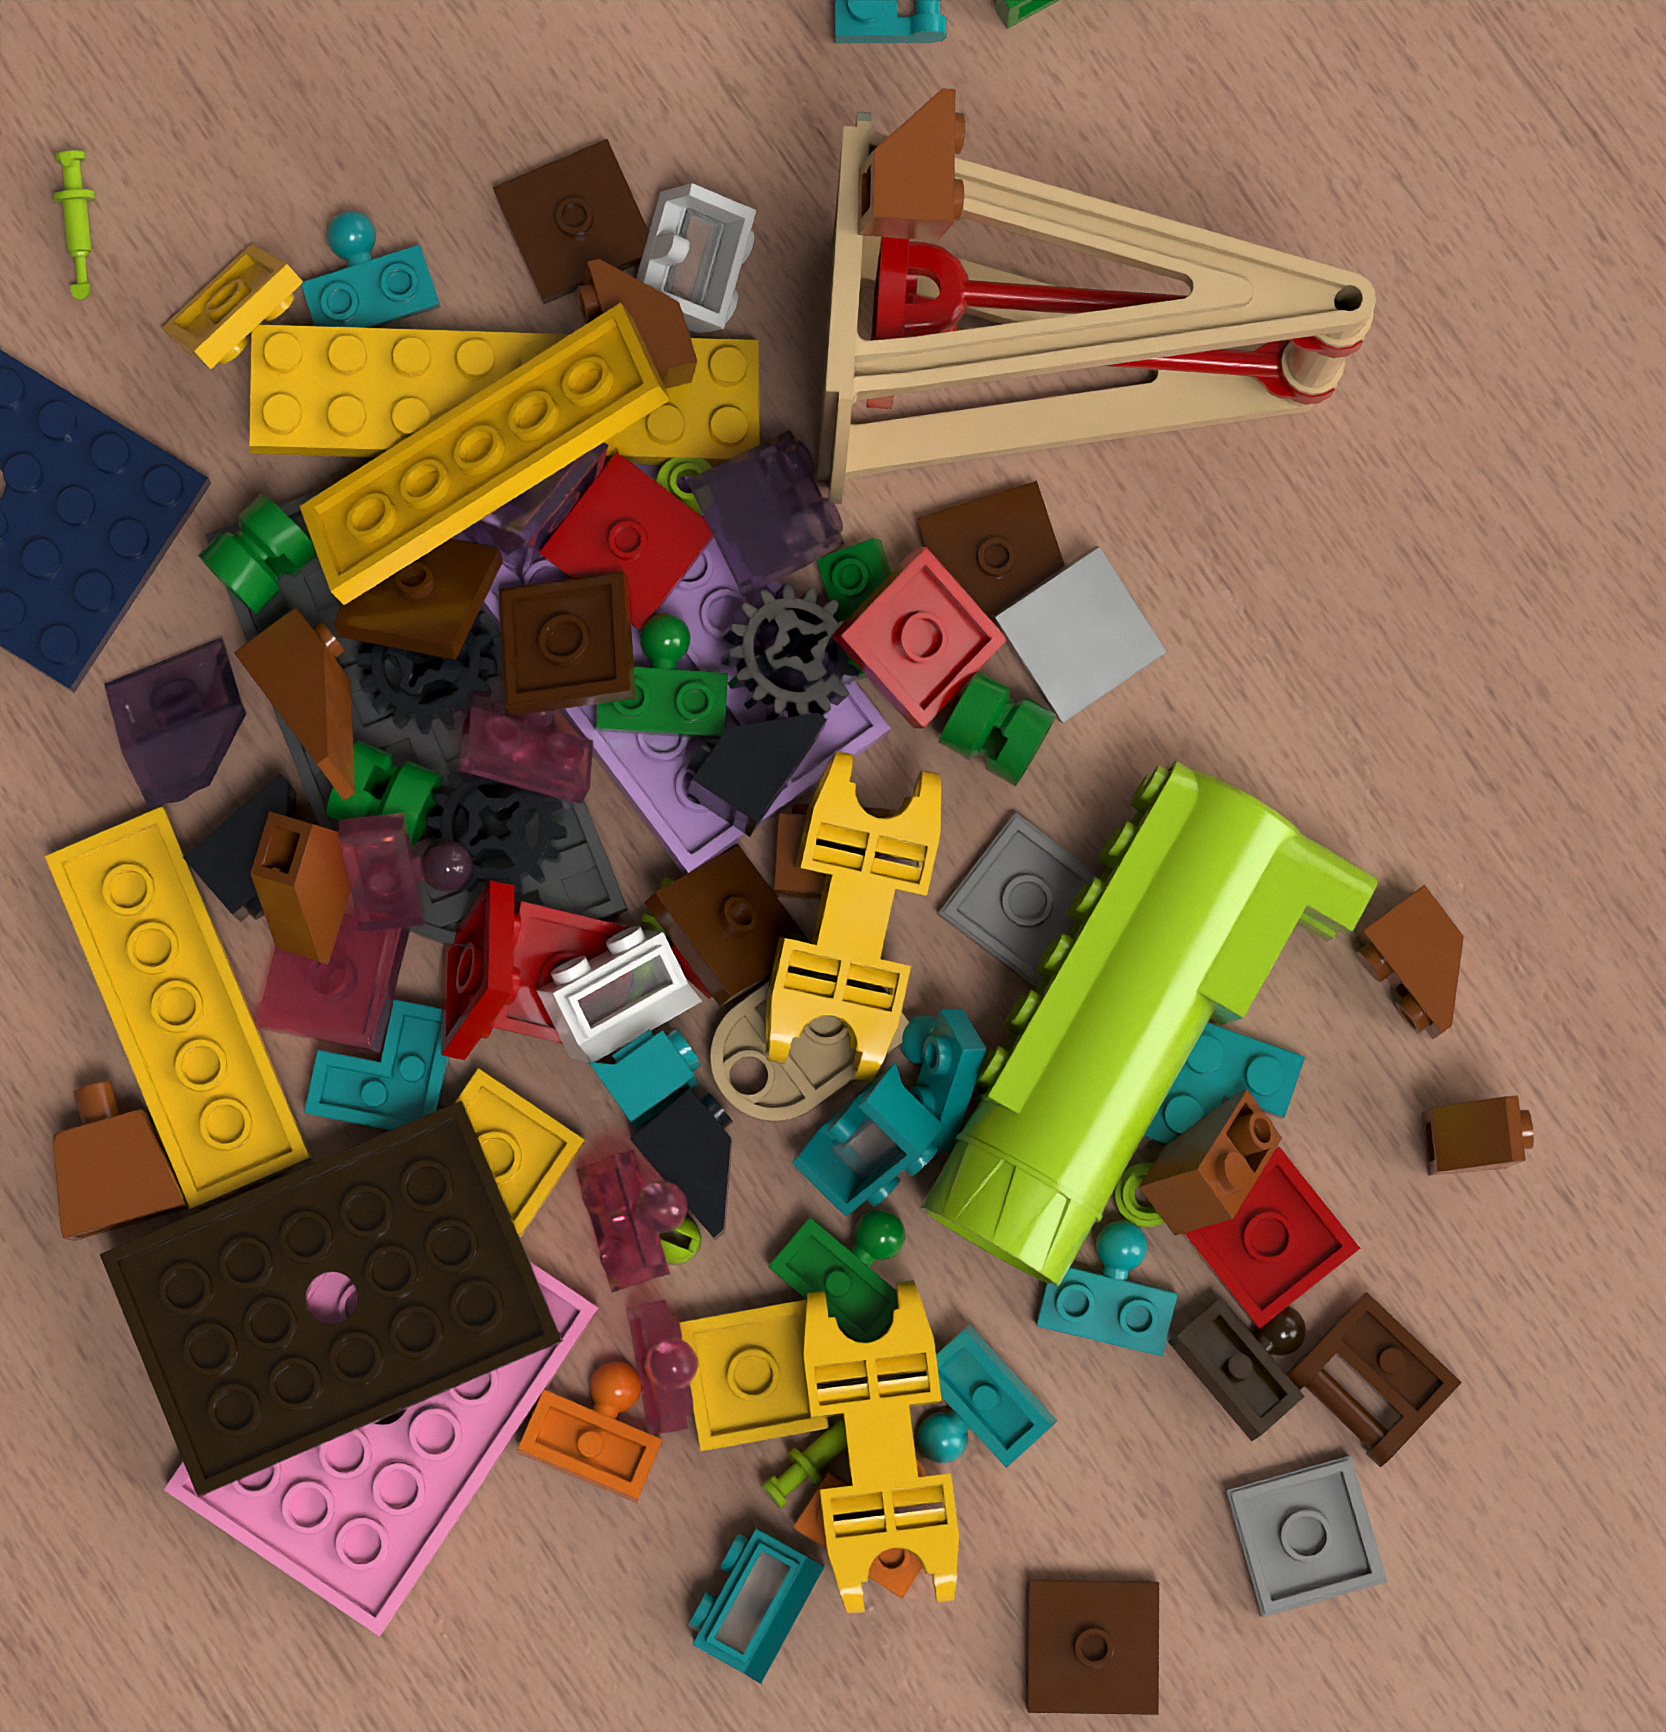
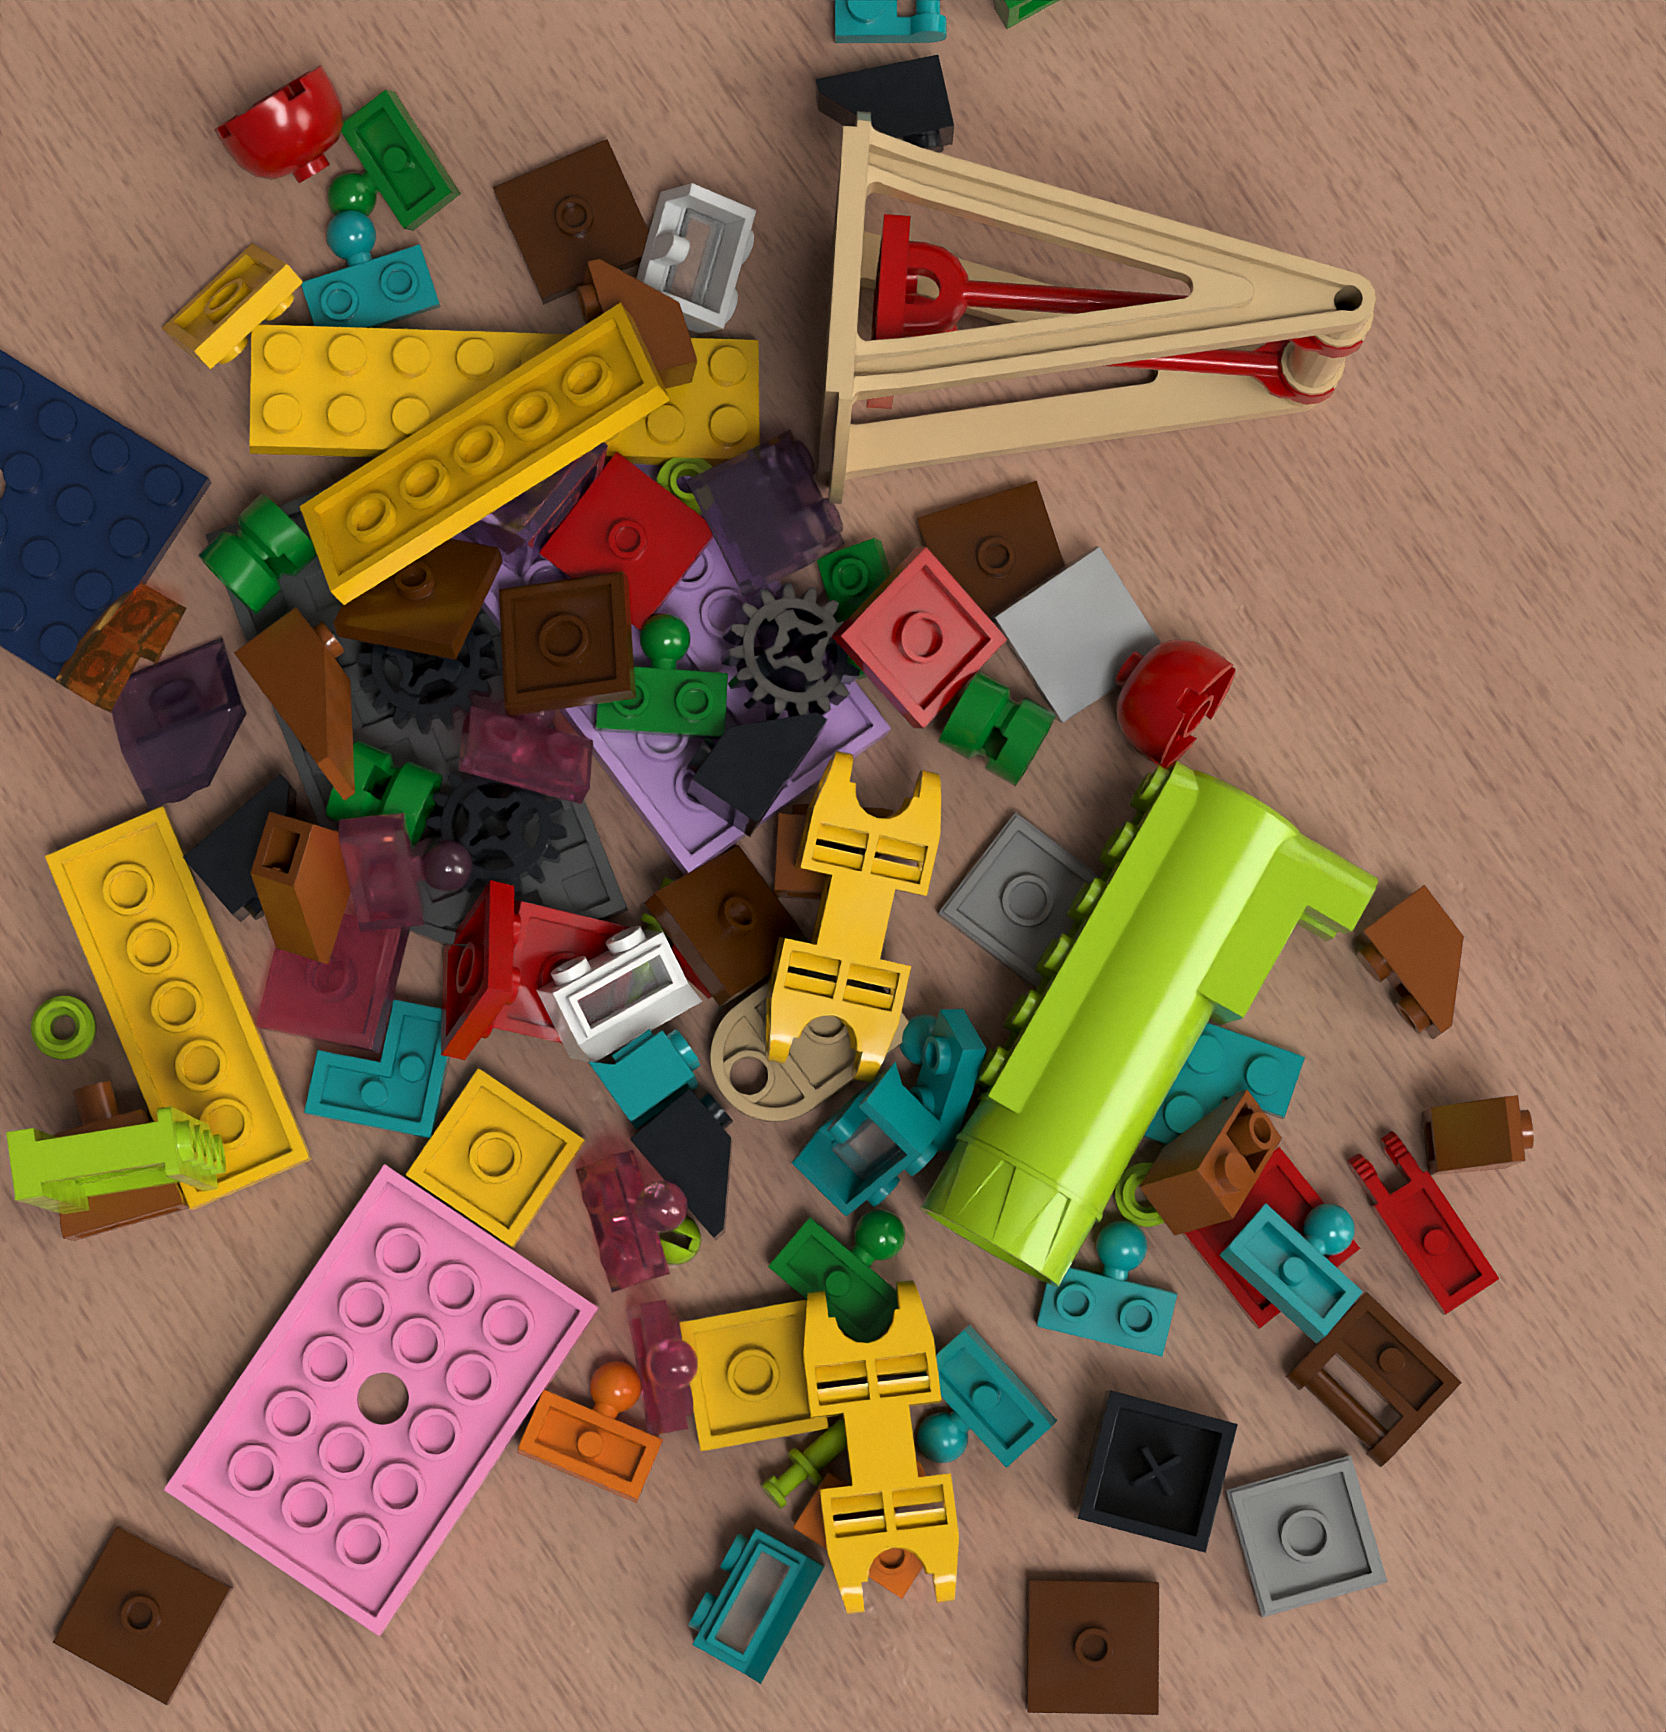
(45, 1019): none -> lime plate
(69, 1169): none -> lime fence
(76, 217): lime piece -> none
(130, 628): none -> clear orange slope
(143, 1615): none -> reddish brown plate
(229, 1316): dark brown plate -> none
(287, 129): none -> red cylinder
(396, 165): none -> green plate
(903, 98): none -> black slope
(909, 177): dark orange slope -> none
(1155, 1470): none -> black brick
(1169, 696): none -> red cylinder
(1240, 1365): dark brown plate -> none
(1293, 1267): none -> teal plate
(1425, 1228): none -> red hinge

